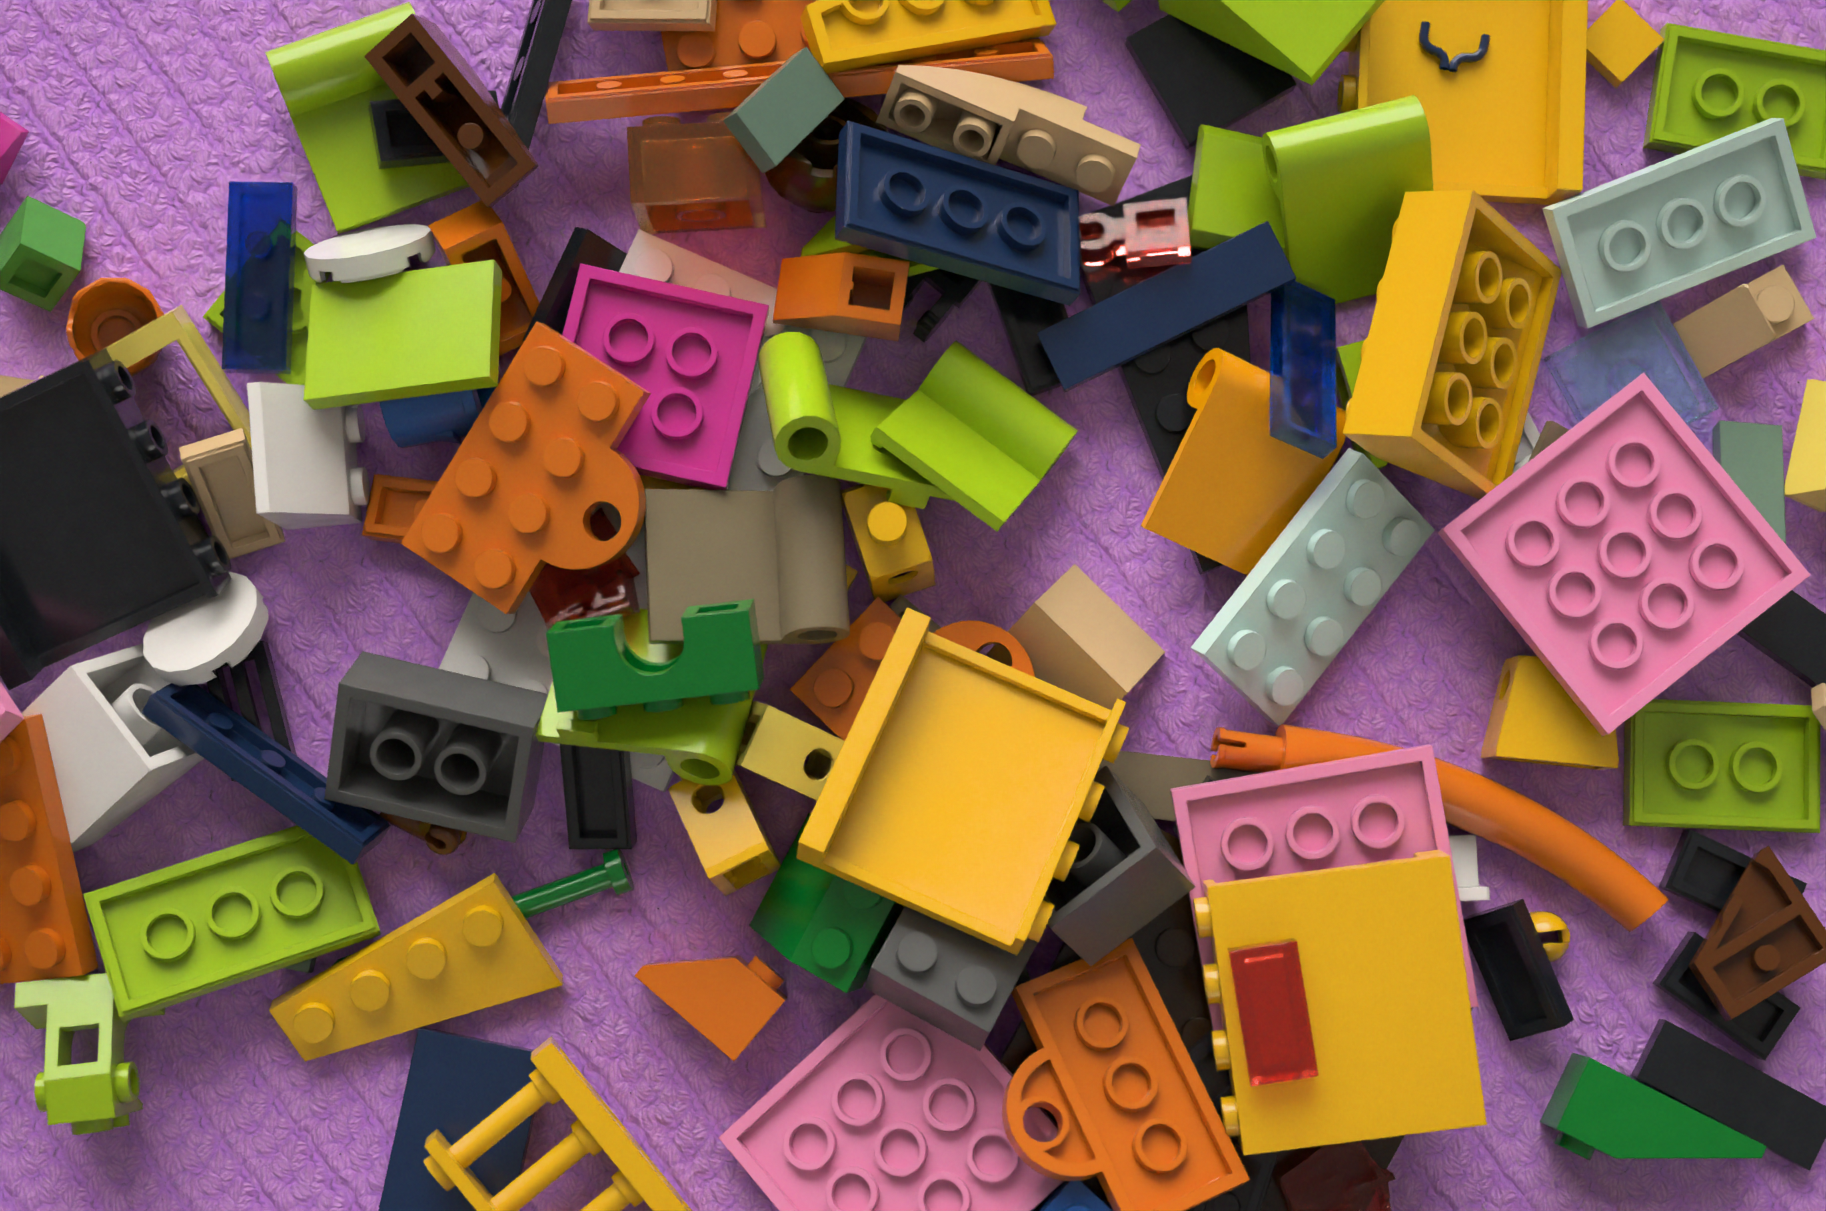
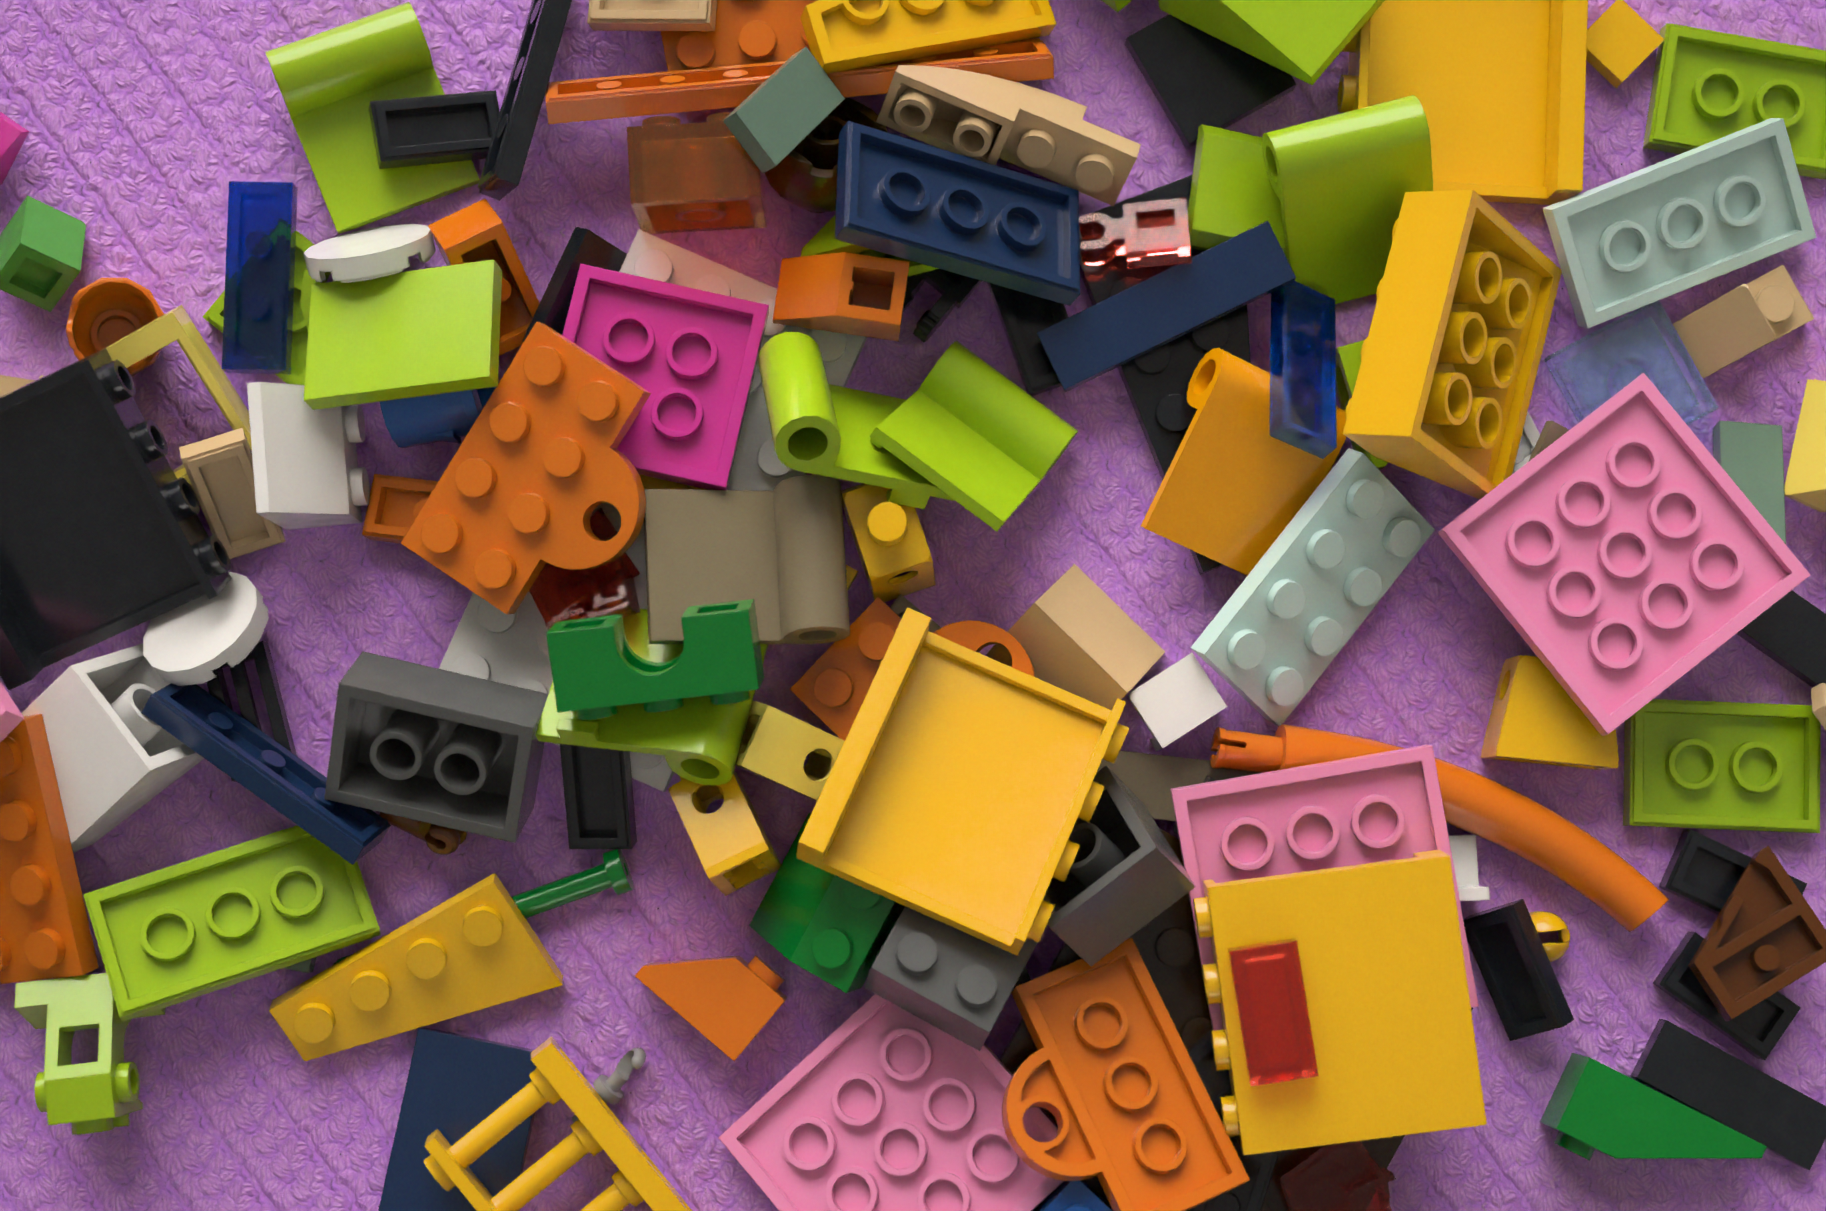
(452, 107): reddish brown slope -> none
(610, 1087): none -> light grey hand
(1176, 701): none -> white panel
(1442, 55): dark blue piece -> none

